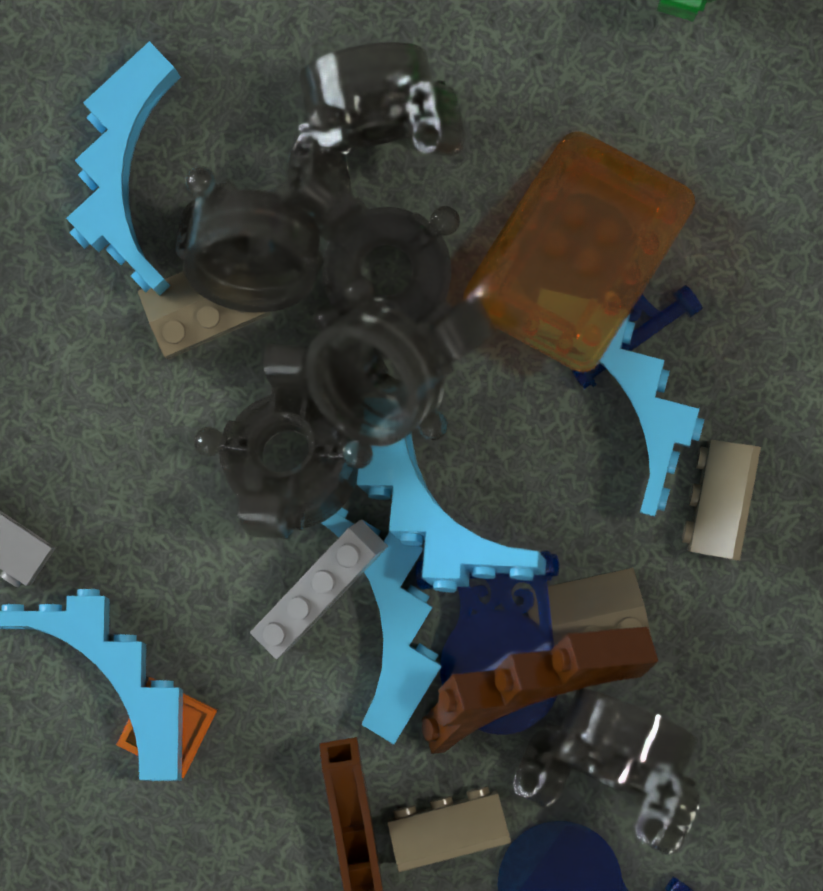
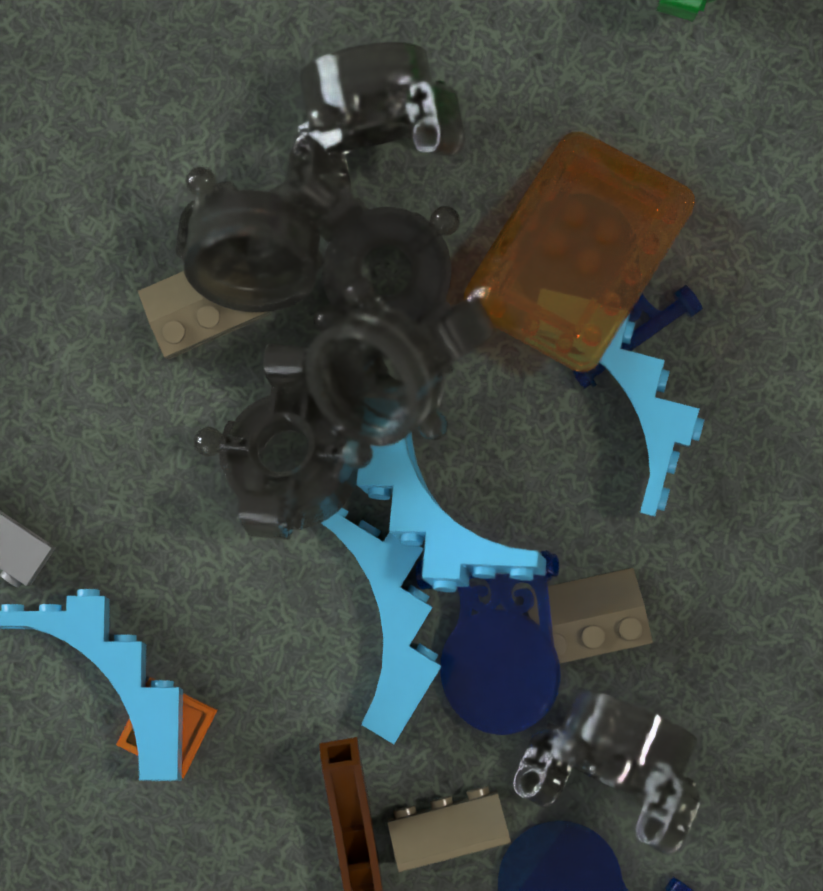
(122, 109): medium azure arch -> none
(318, 589): light grey brick -> none
(527, 678): reddish brown arch -> none
(721, 499): dark tan slope -> none

